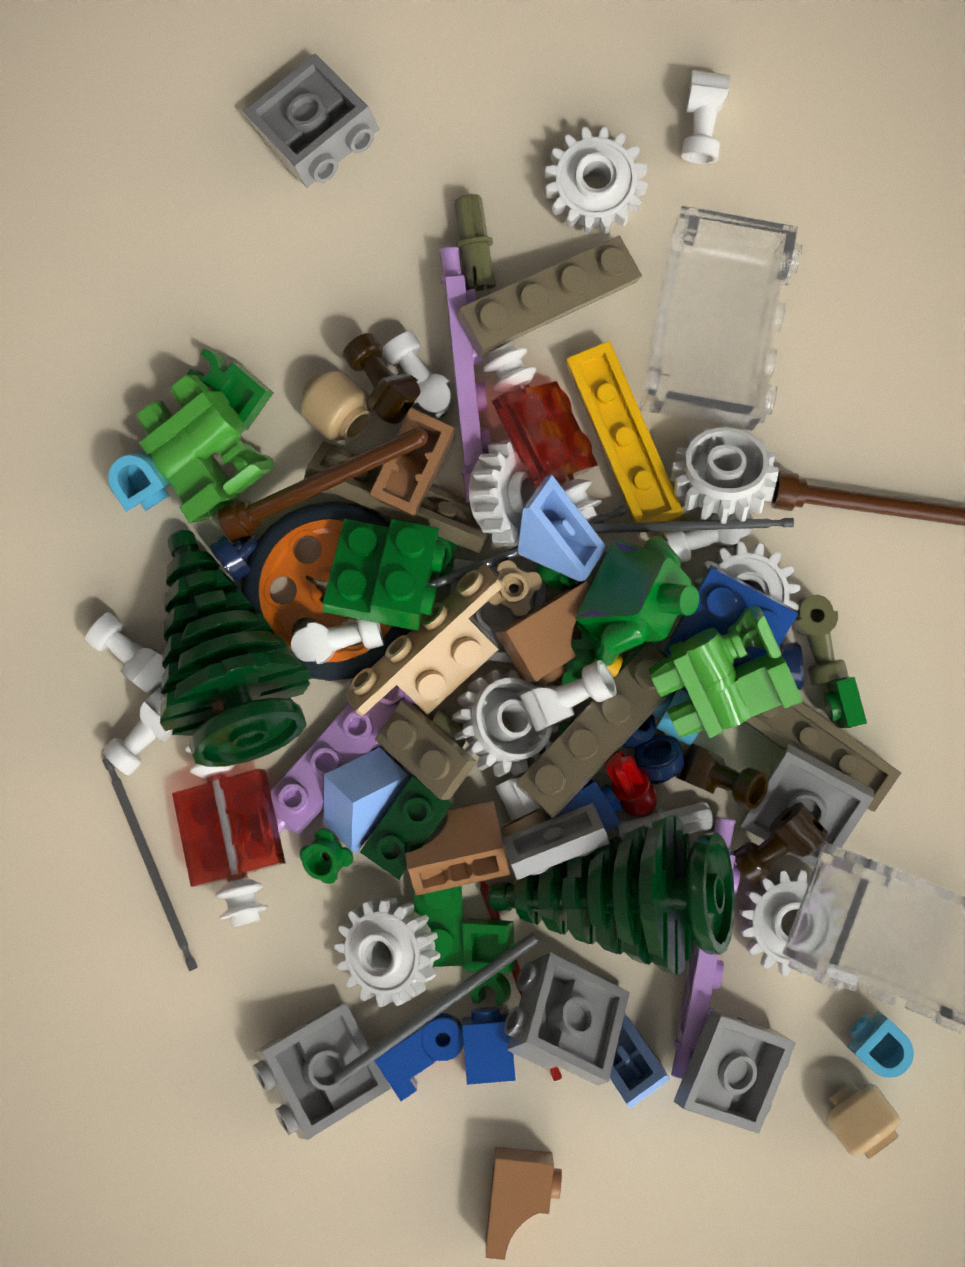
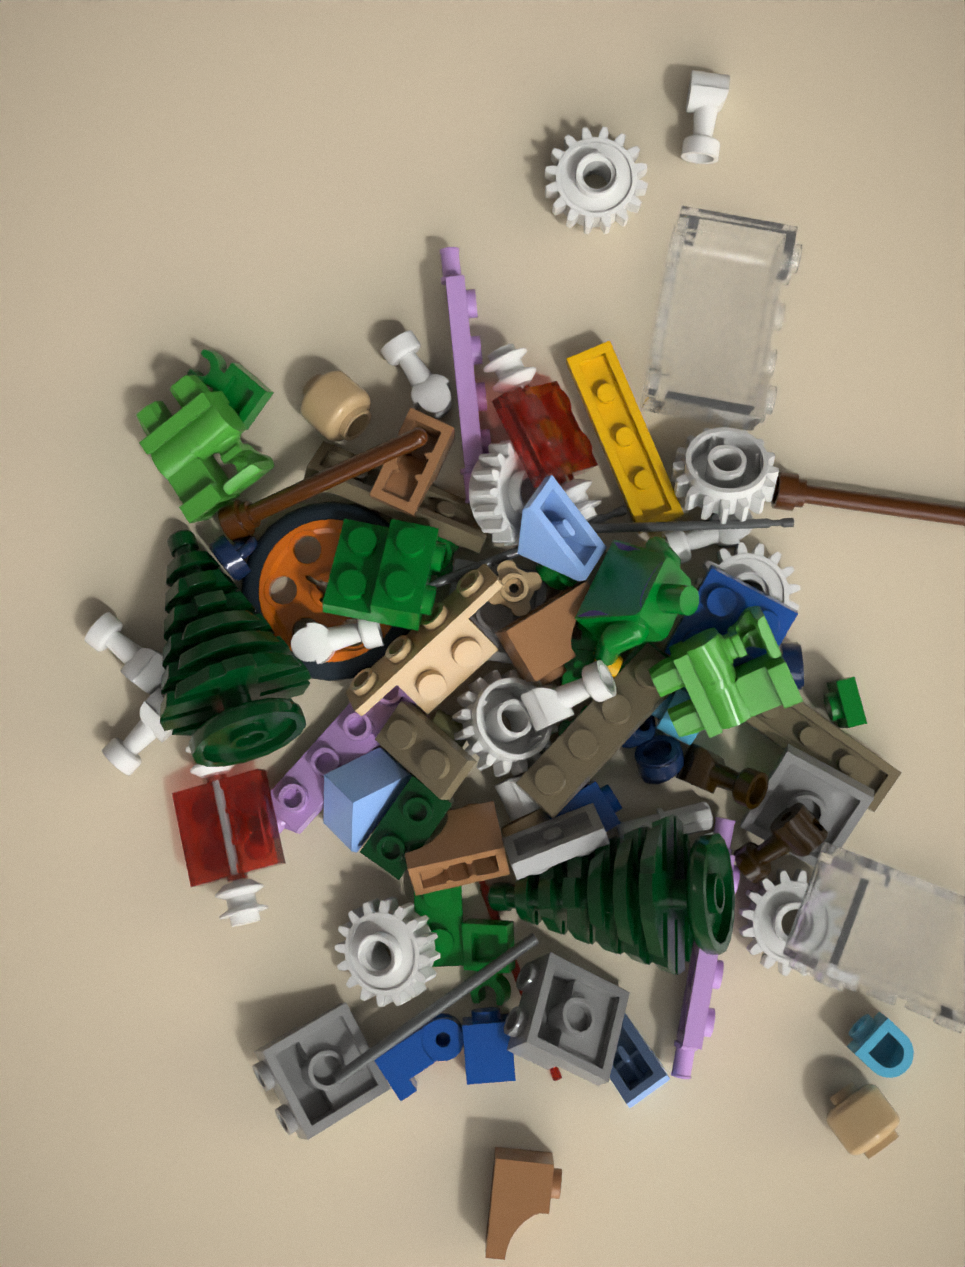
(137, 481): medium azure plate -> none
(150, 865): dark grey piece -> none
(313, 121): light grey plate -> none
(317, 864): green plate -> none
(392, 393): dark brown leg -> none
(474, 242): olive axle -> none
(548, 295): dark tan plate -> none
(631, 785): red axle -> none
(734, 1071): light grey plate -> none
(816, 622): olive leg -> none

